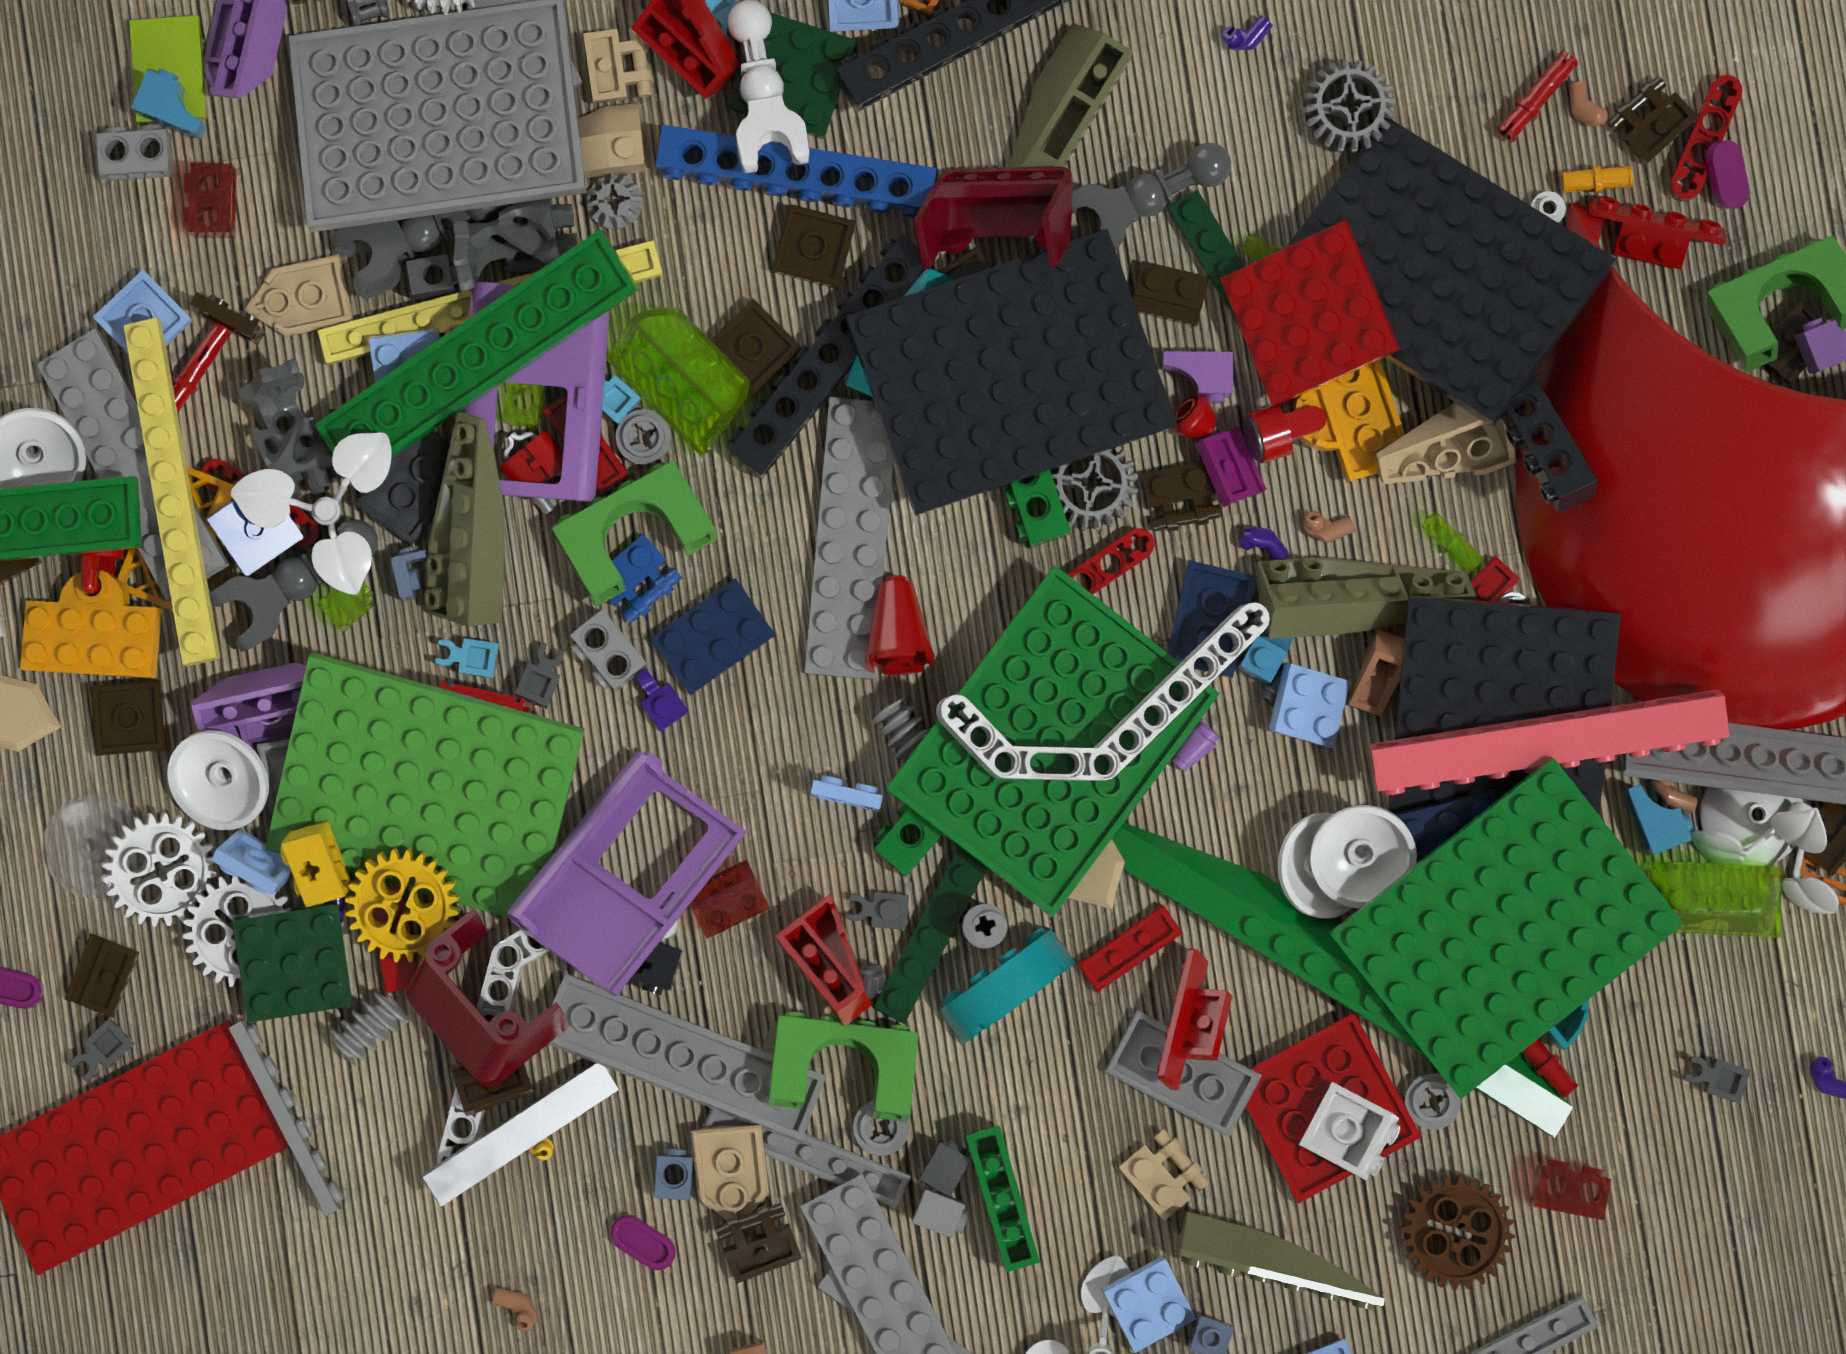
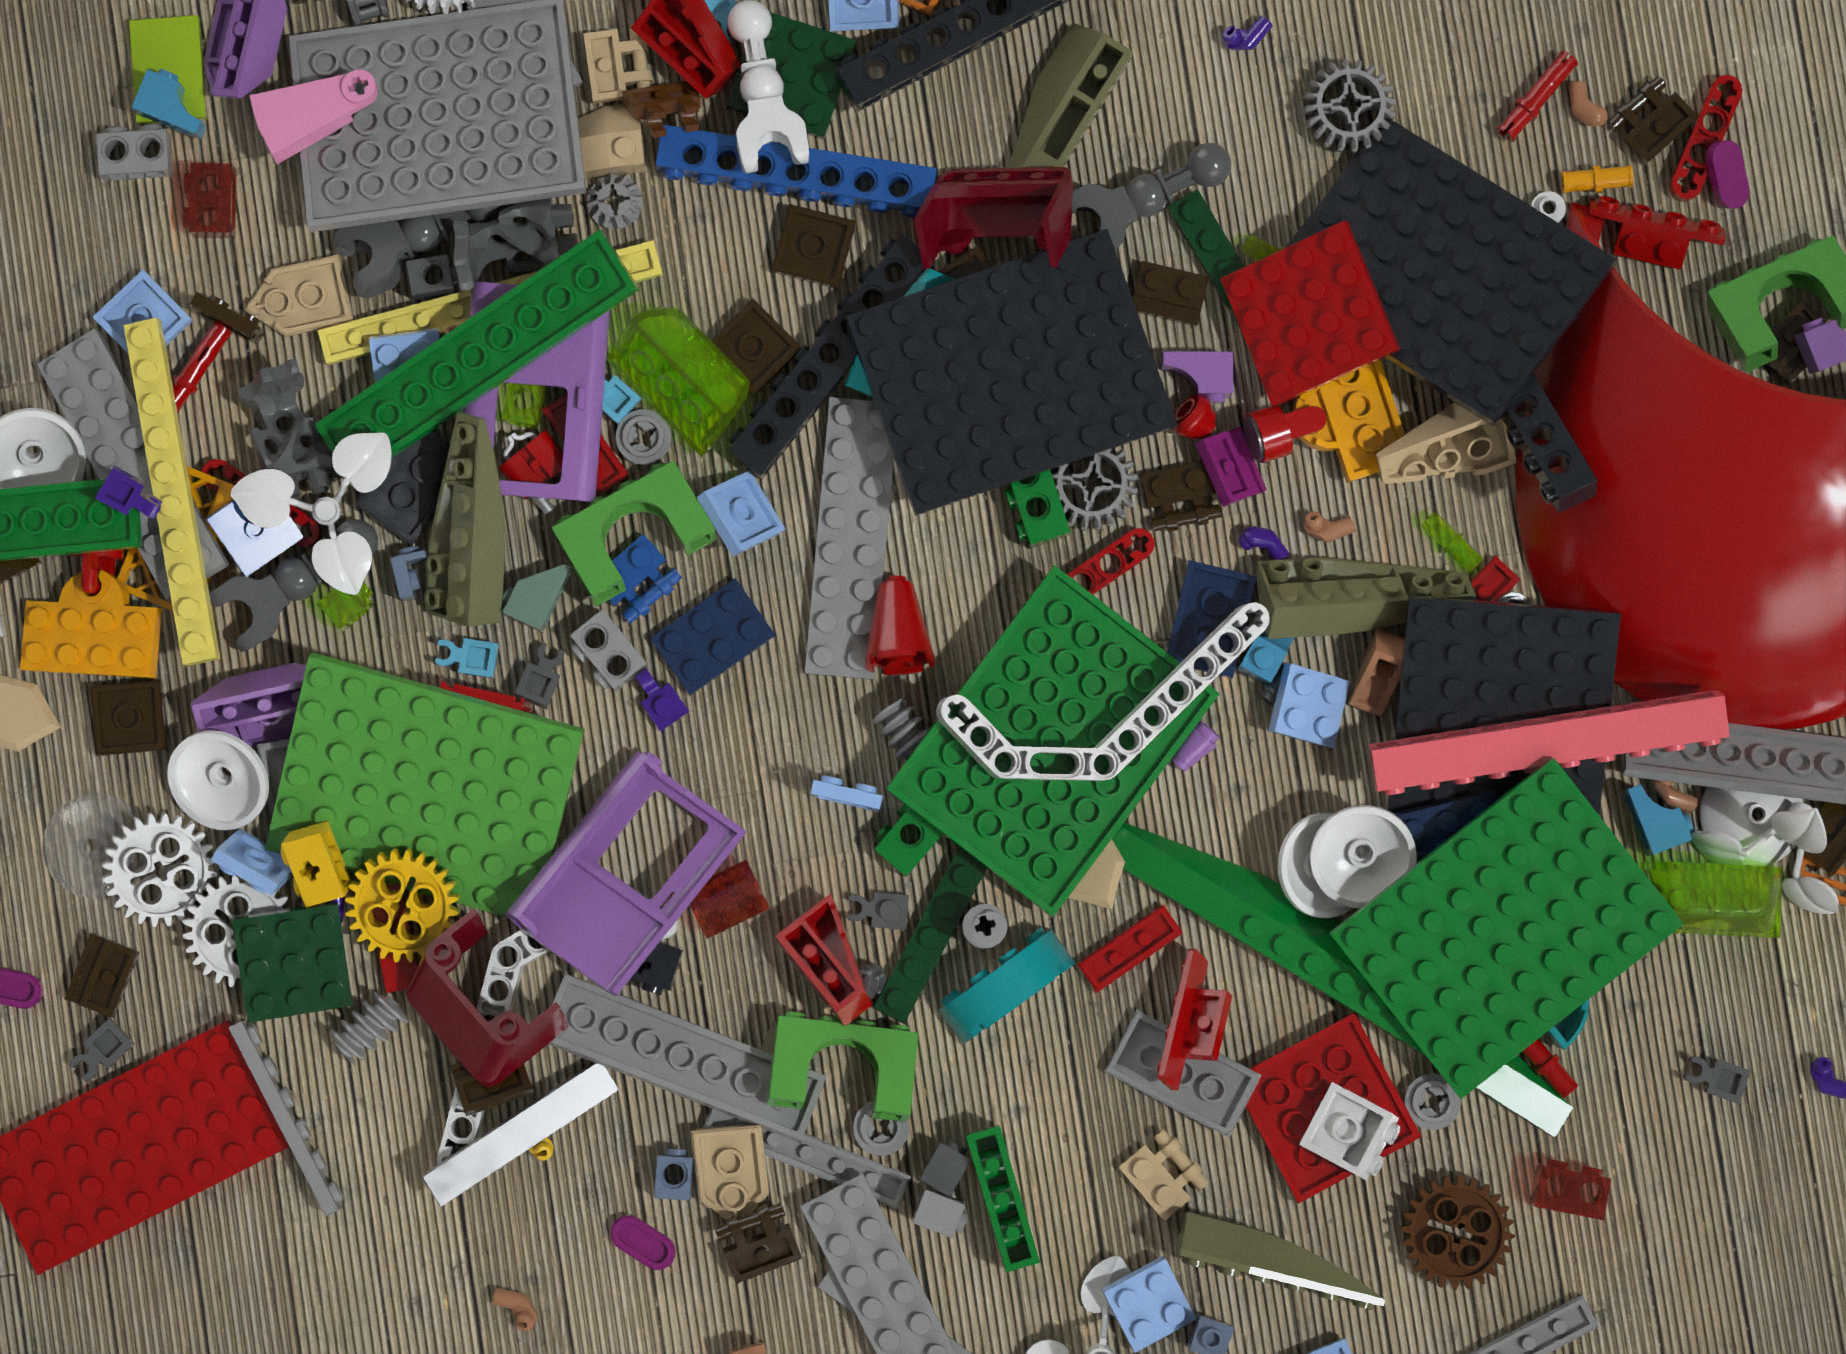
(123, 492): none -> dark purple plate
(309, 111): none -> bright pink piece
(536, 597): none -> sand green slope
(657, 101): none -> reddish brown plate
(741, 513): none -> light blue plate

